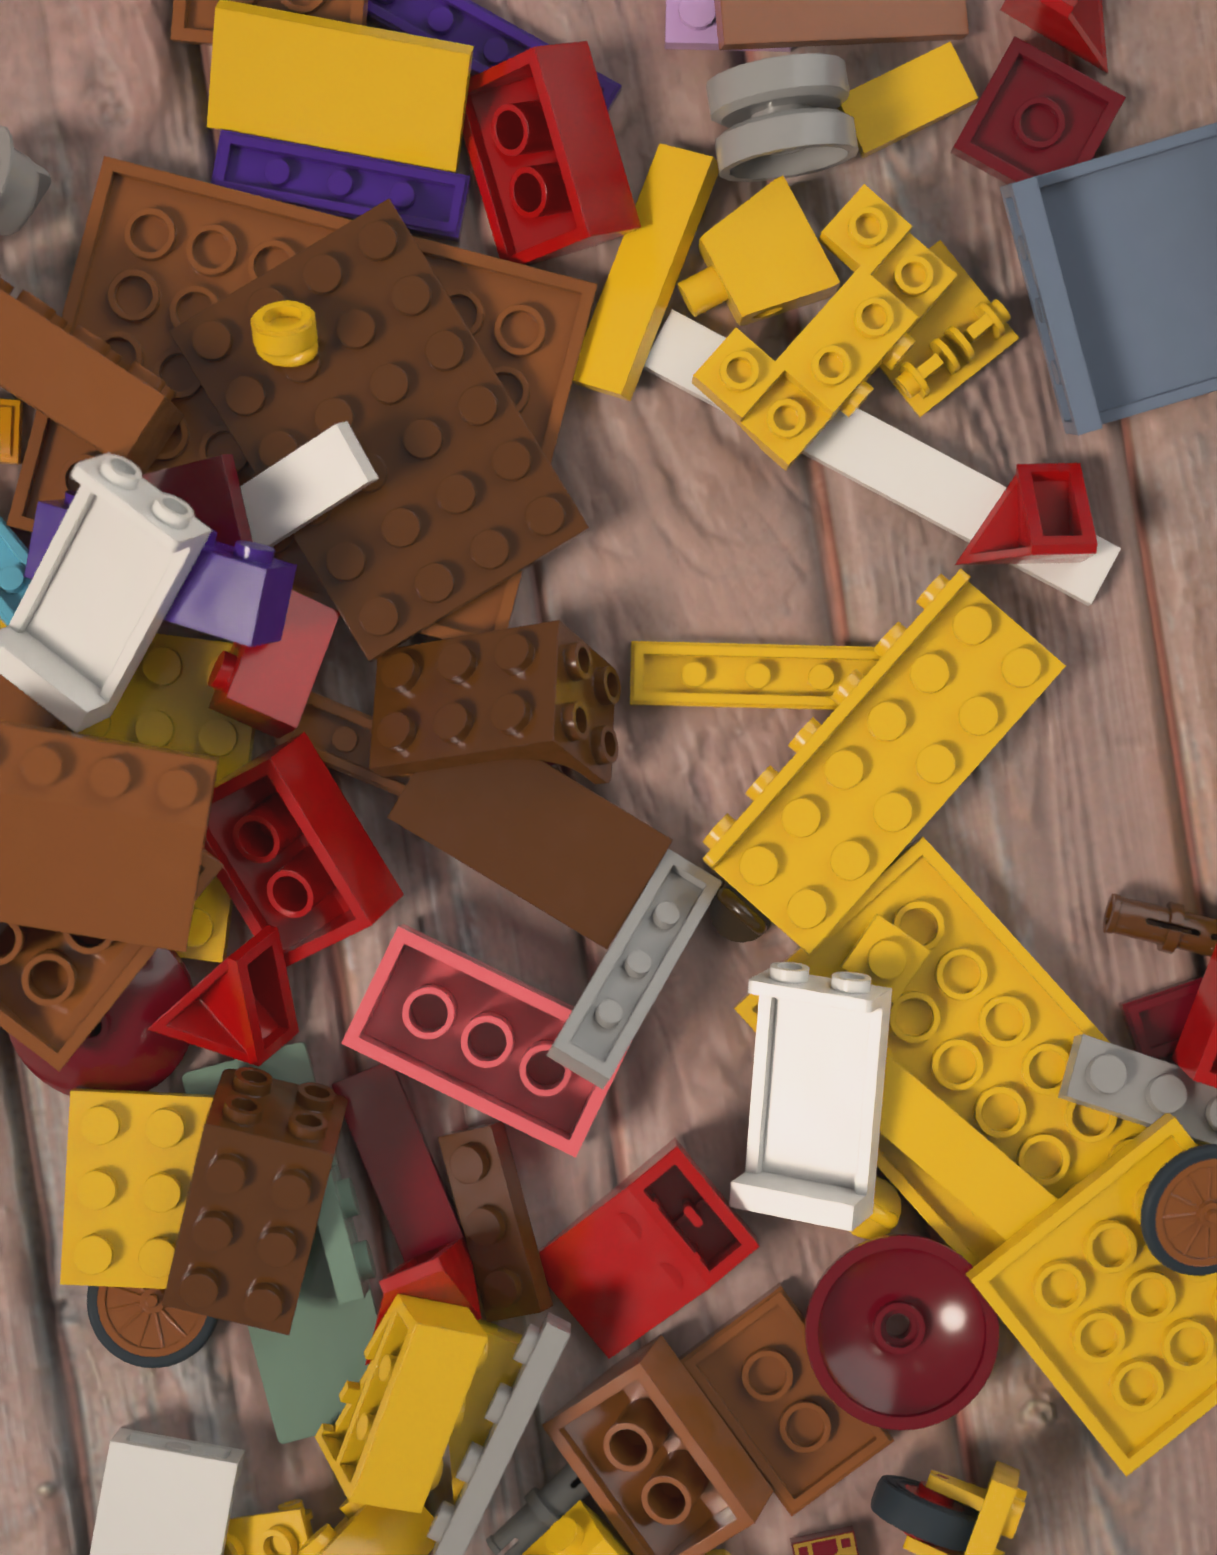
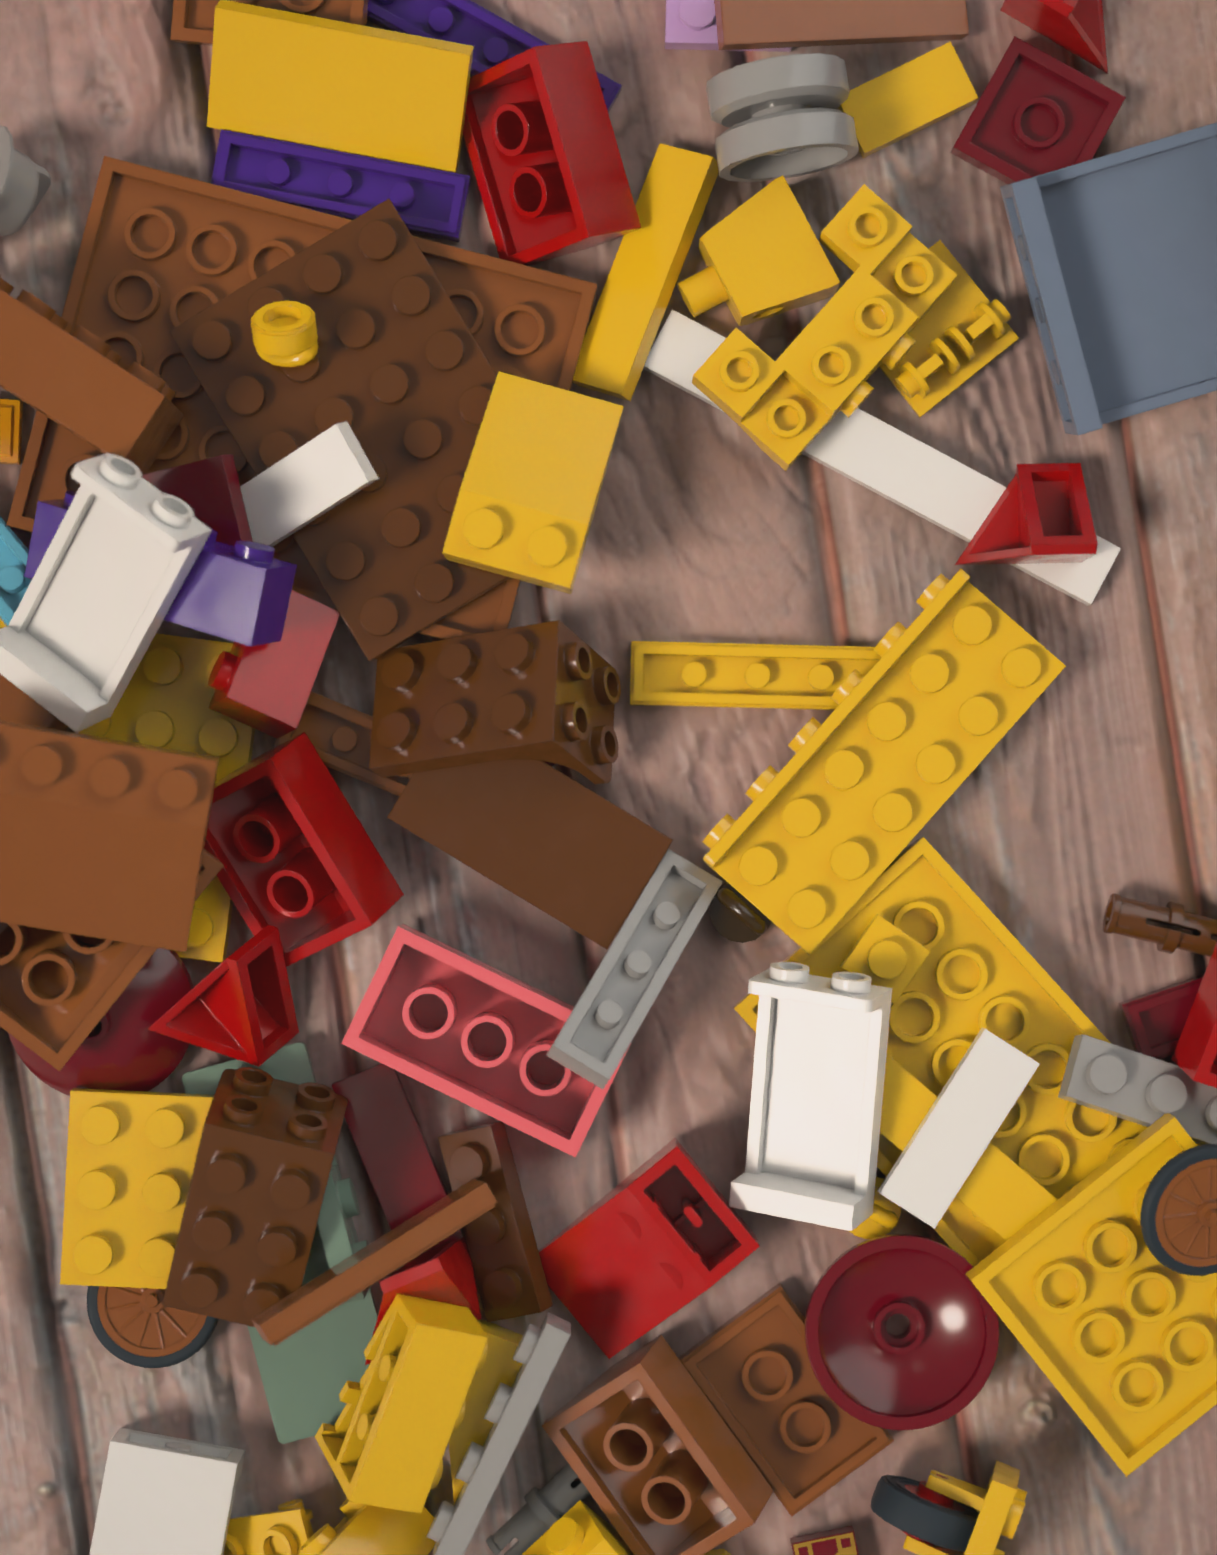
(374, 1262): none -> dark orange tile
(533, 483): none -> yellow slope
(958, 1127): none -> white tile

